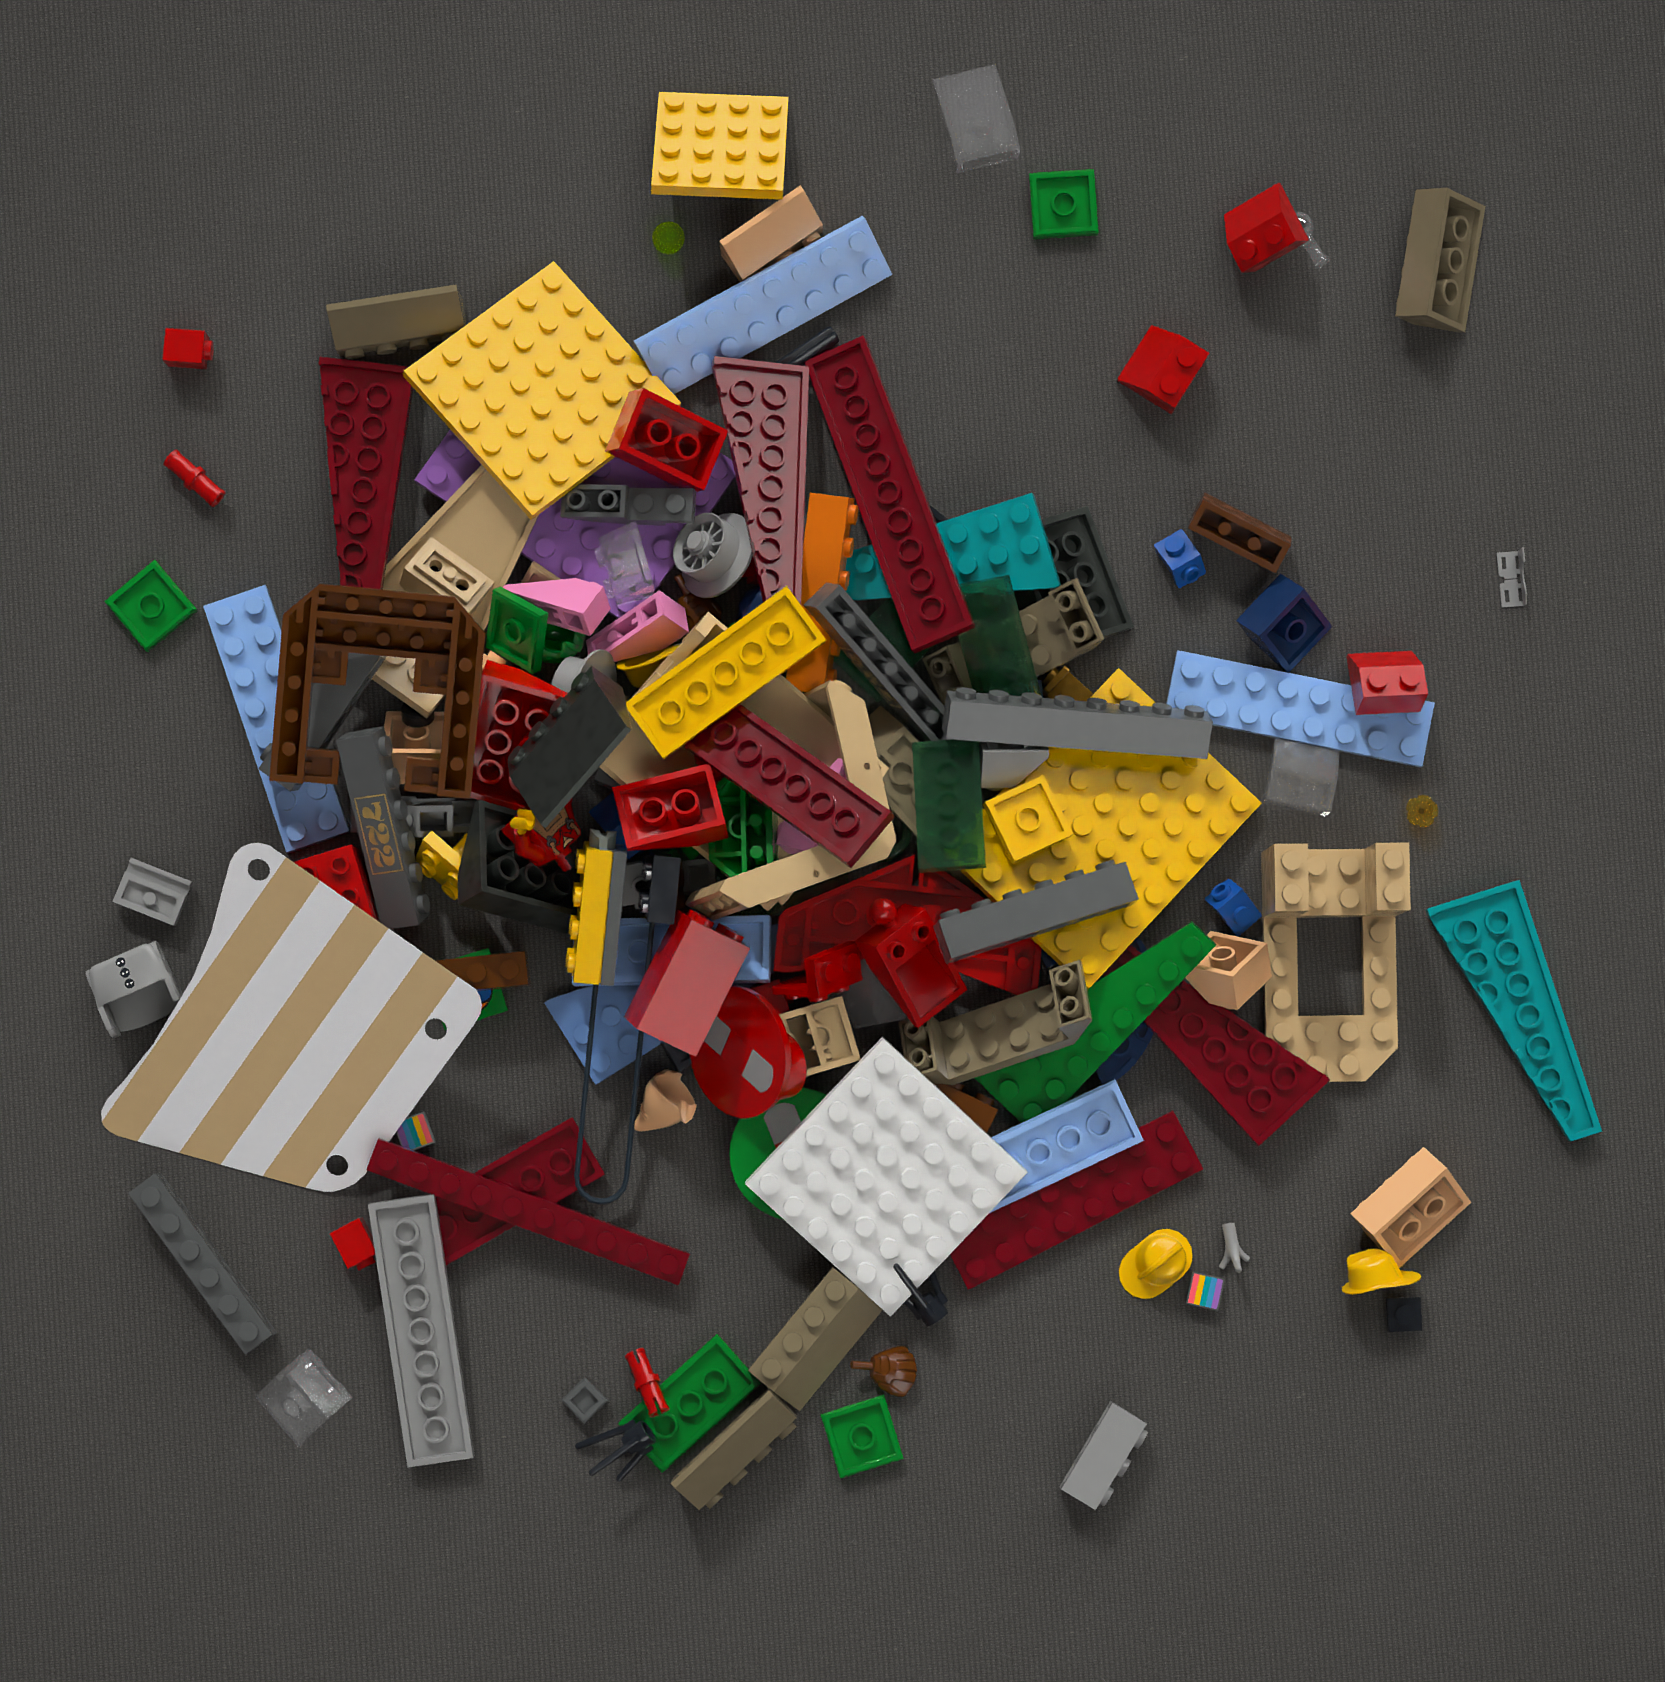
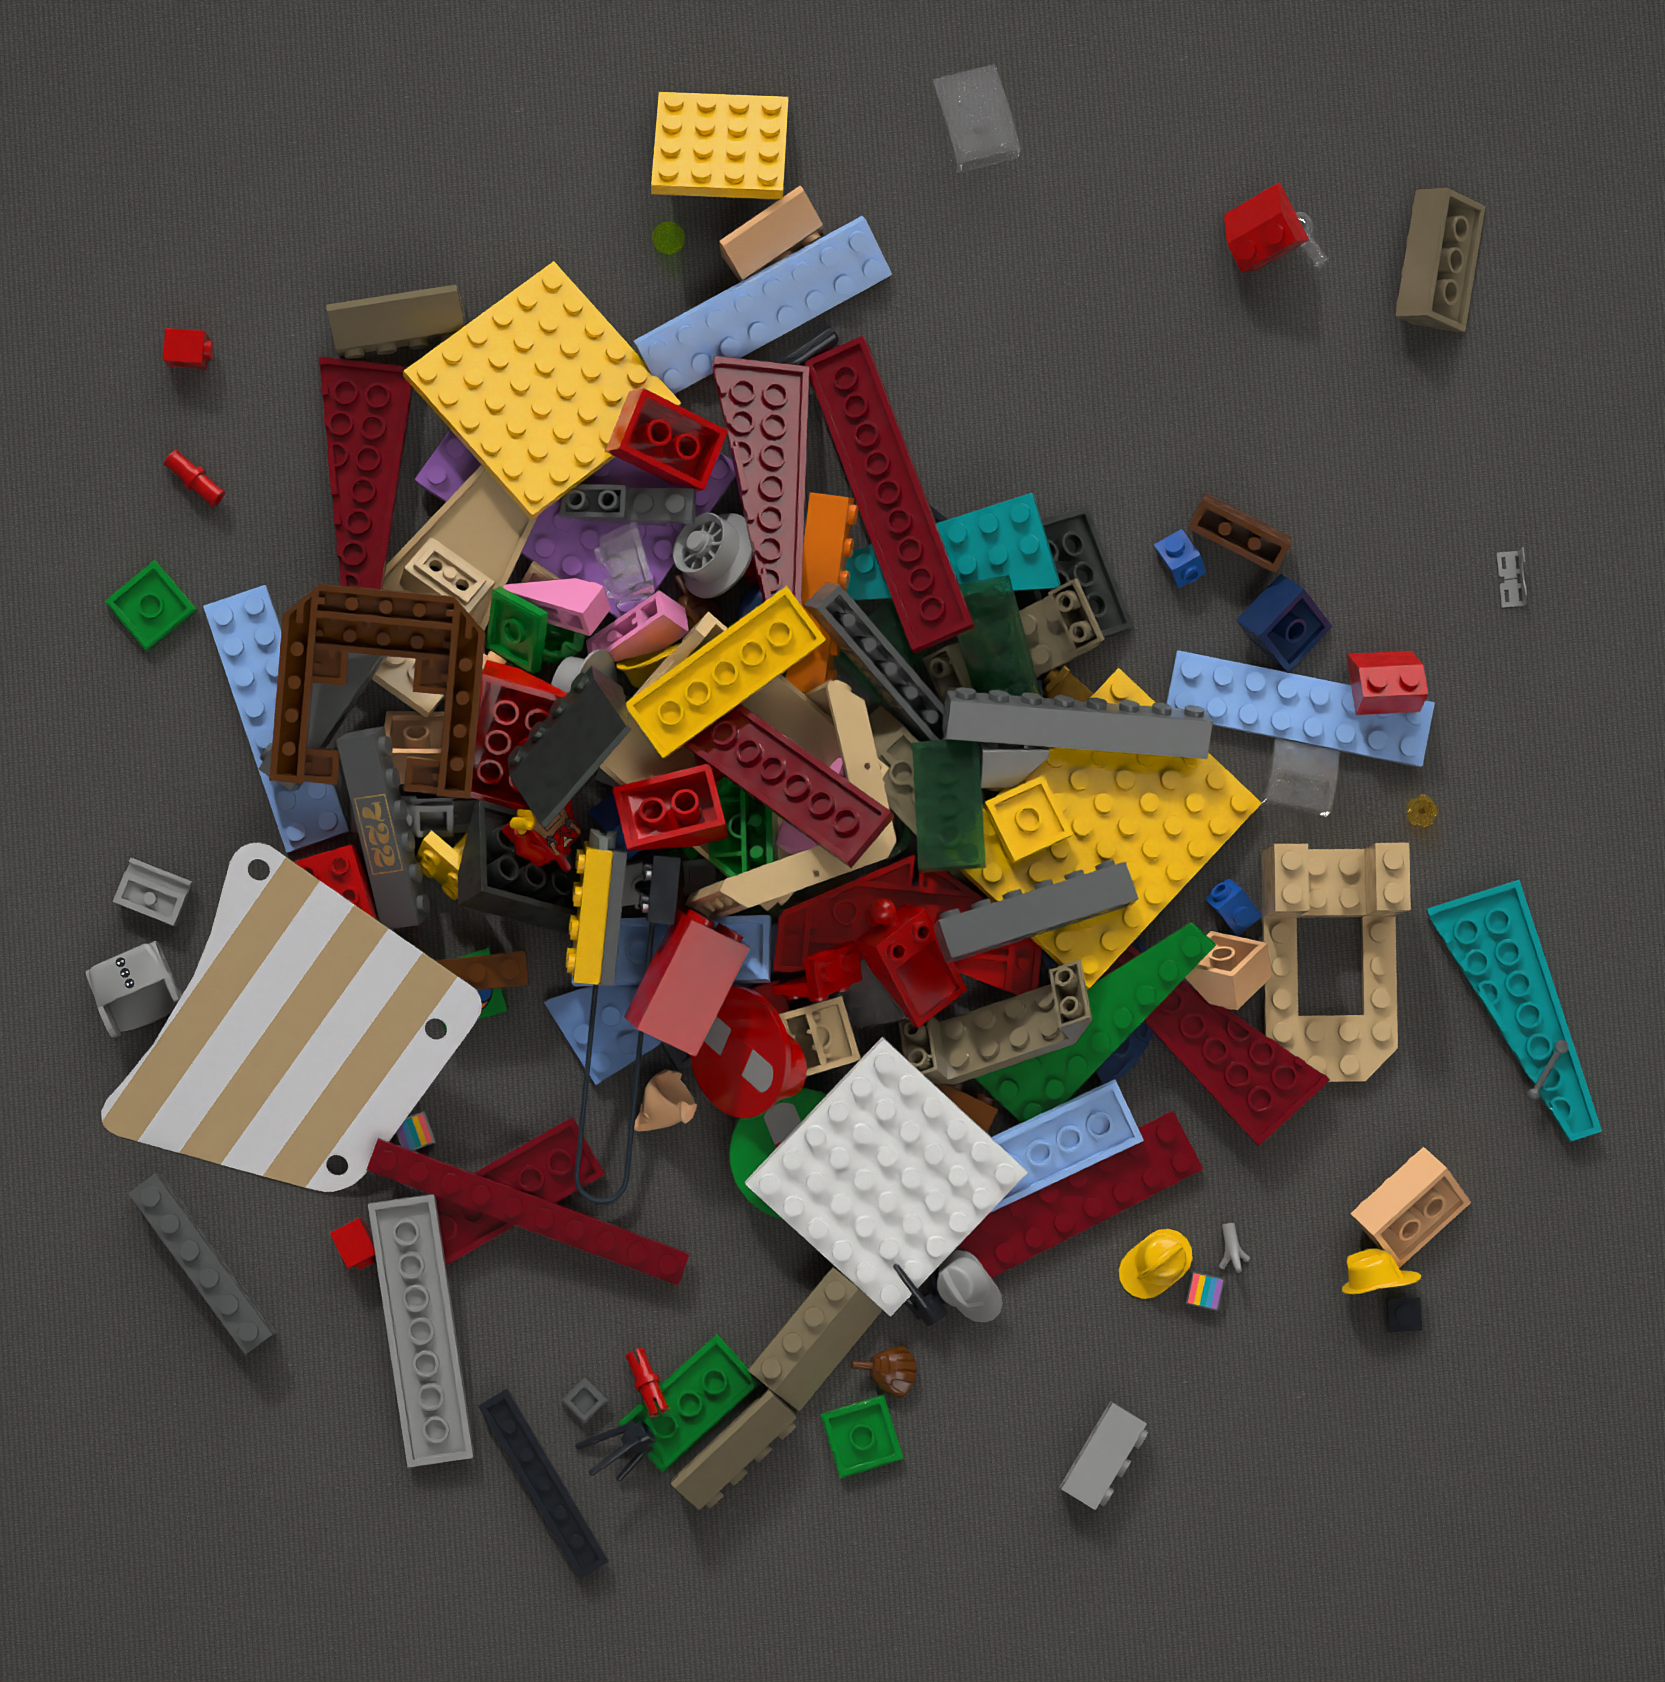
(303, 1397): clear slope -> none
(414, 719): black tile -> none
(543, 1483): none -> black plate
(969, 1287): none -> light grey piece
(1063, 204): green tile -> none
(1163, 367): red slope -> none
(1560, 1047): none -> dark grey hinge

